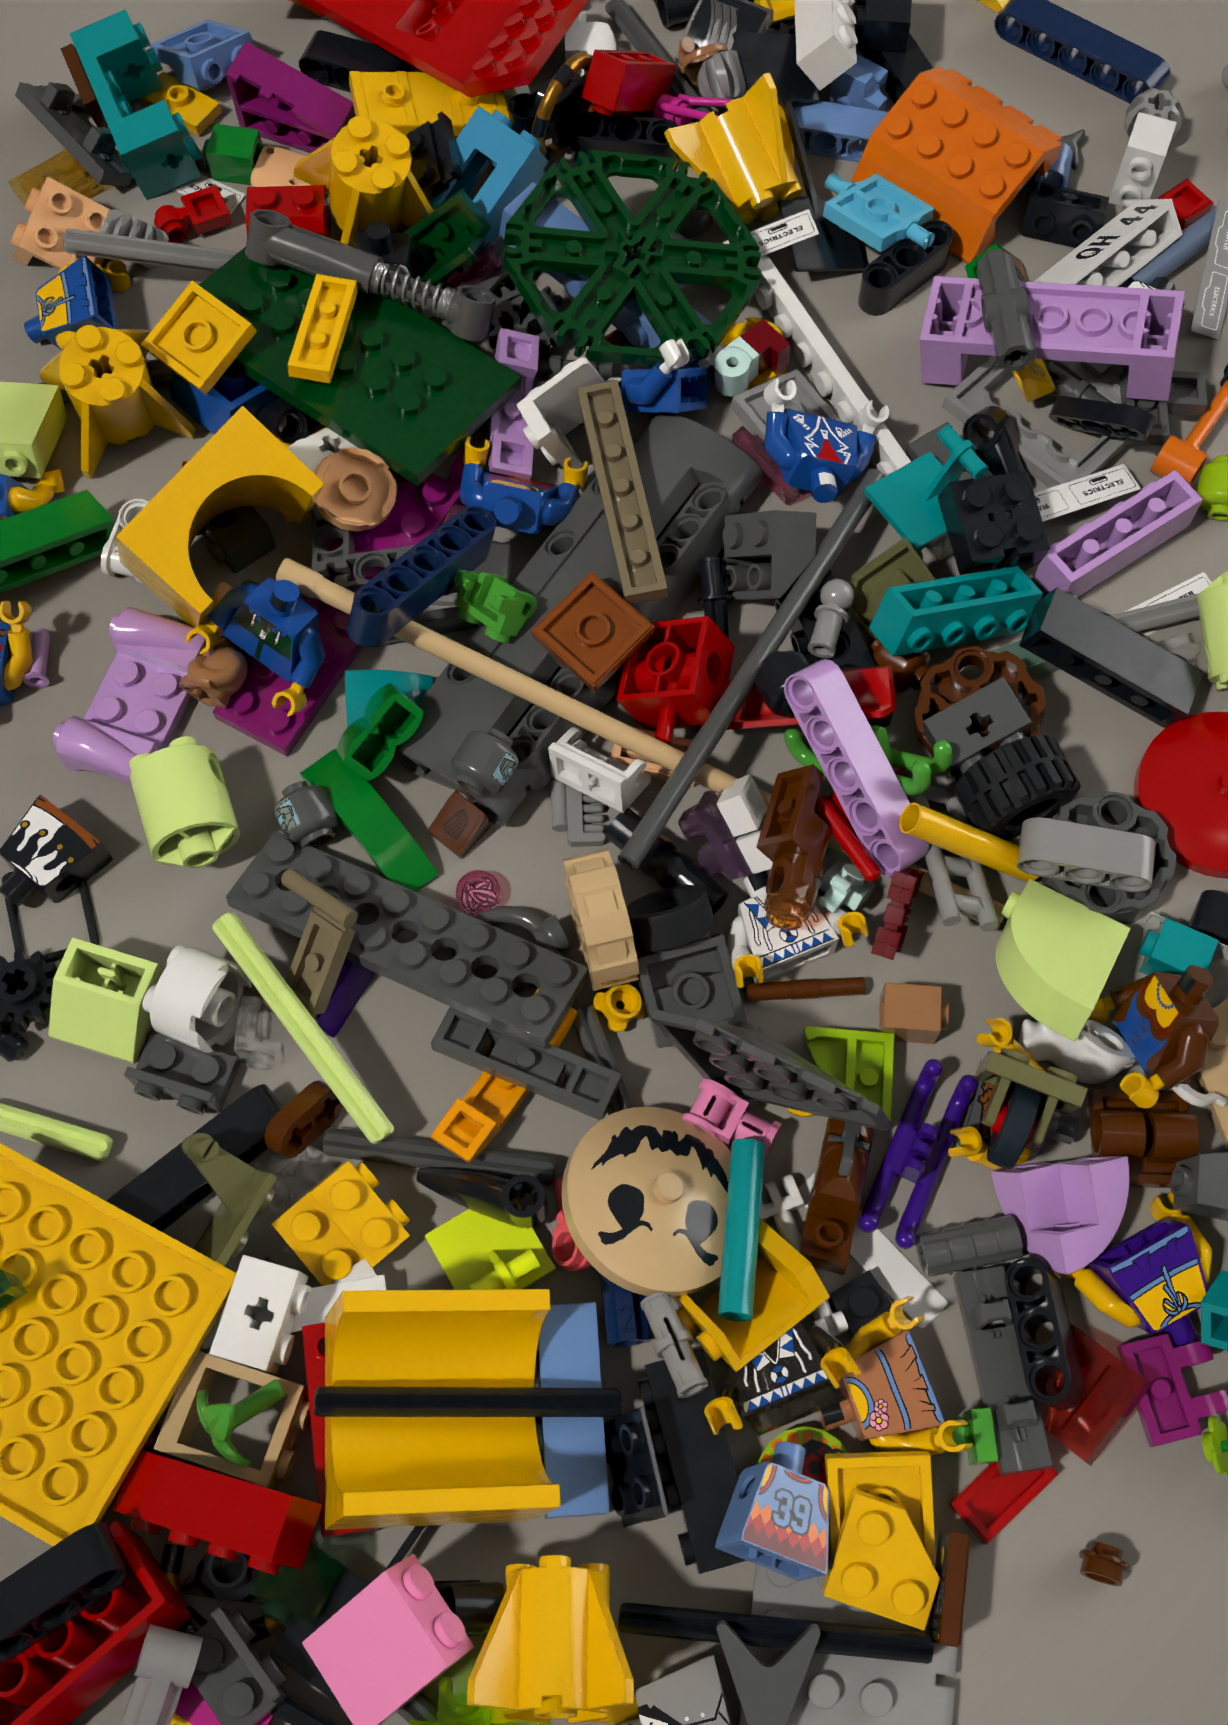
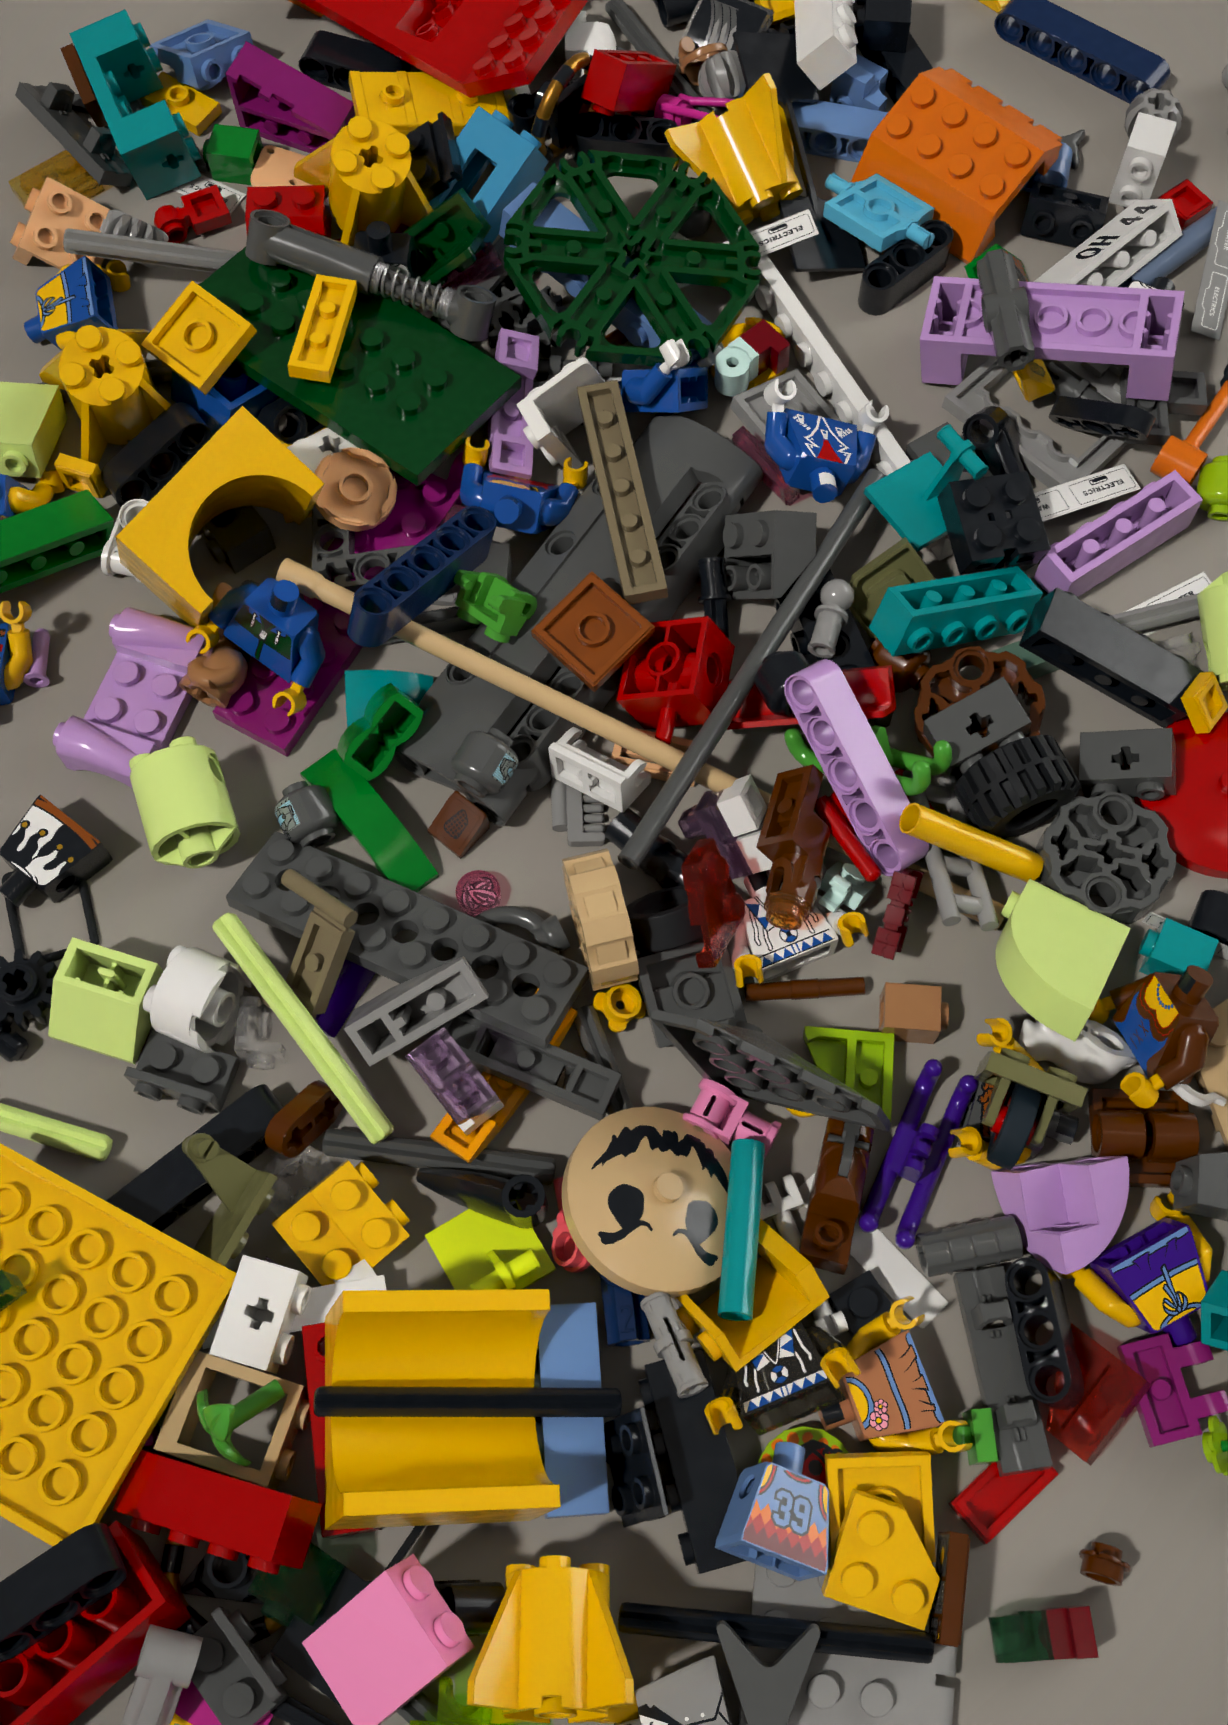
(80, 475): none -> yellow tile
(156, 454): none -> black beam
(414, 1009): none -> light grey slope
(455, 1081): none -> clear purple hips
(711, 900): none -> clear red wing
(1043, 1635): none -> leg
(1086, 854): light grey beam -> none
(1148, 753): none -> dark grey brick
(1204, 702): none -> yellow tile

